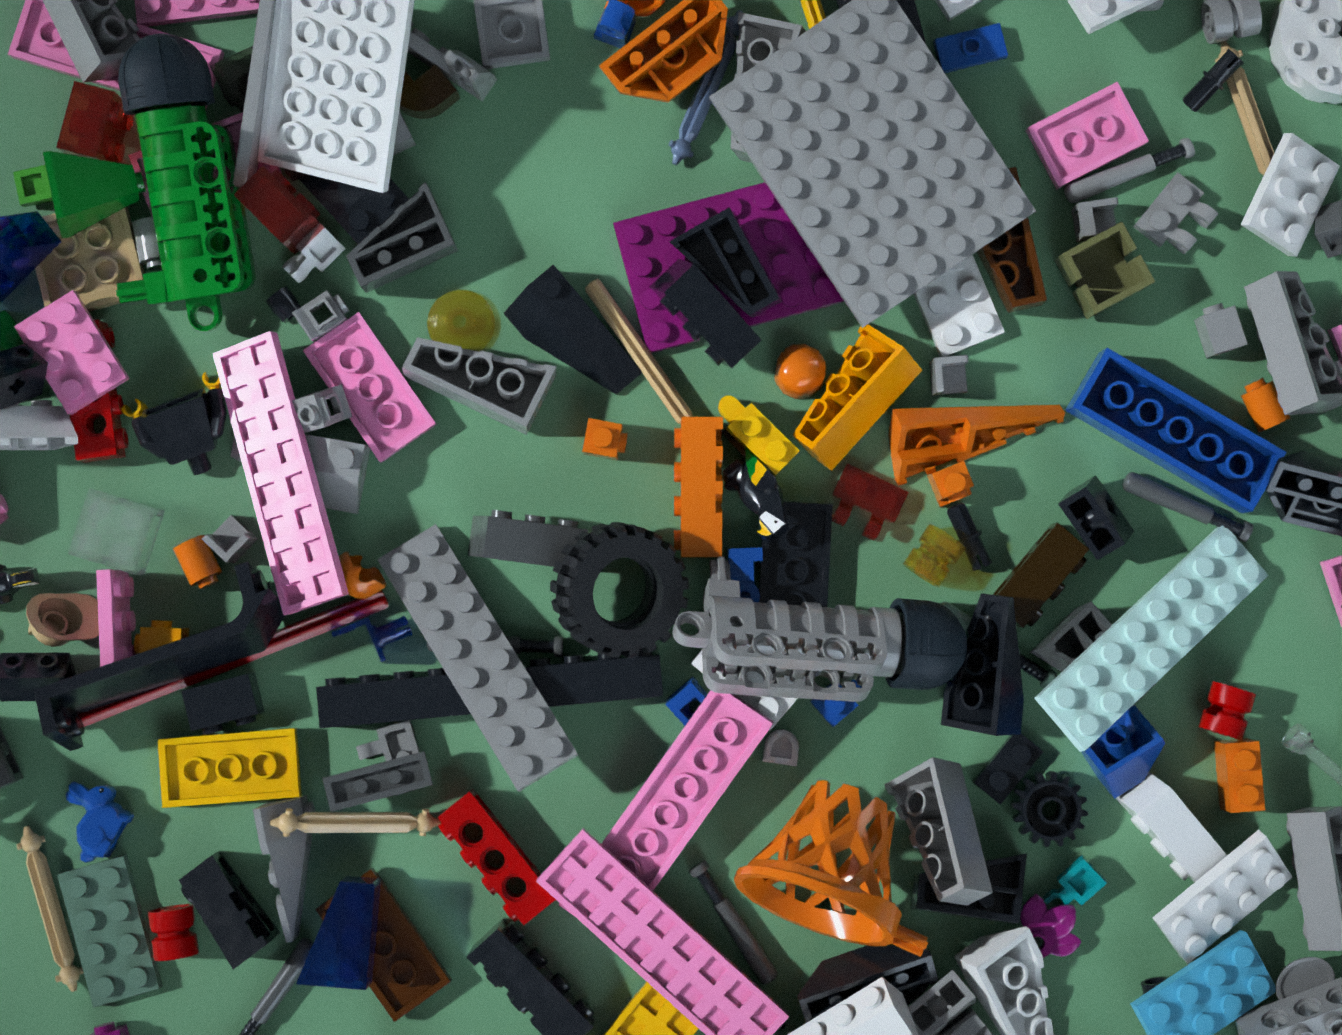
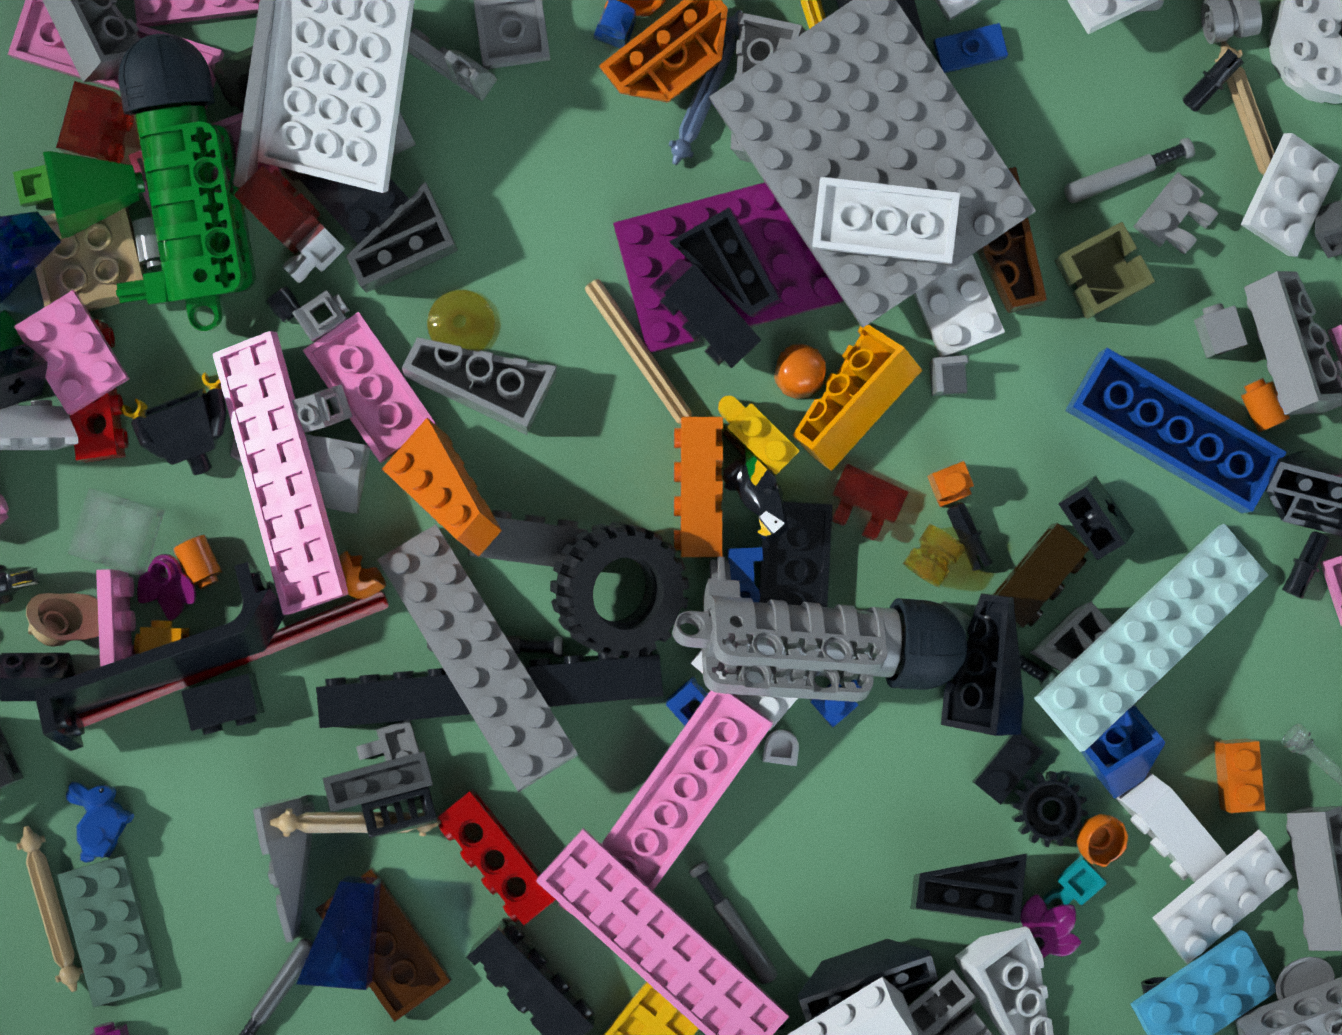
(168, 588): none -> magenta plate
(173, 933): red wheel -> none
(228, 909): black wedge -> none
(229, 767): yellow plate -> none
(230, 540): light grey panel -> none
(379, 636): clear blue bracket -> none
(396, 800): none -> black slope
(427, 95): dark brown brick -> none
(440, 484): none -> orange wedge
(563, 325): black wedge -> none
(604, 439): orange brick -> none
(876, 917): orange piece -> none
(885, 220): none -> white plate
(935, 436): orange wedge -> none
(943, 828): light grey wedge -> none
(1087, 135): bright pink plate -> none
(1093, 217): light grey panel -> none
(1102, 839): none -> orange hair
(1173, 500): dark grey piece -> none
(1227, 710): red wheel -> none
(1306, 565): none -> black axle

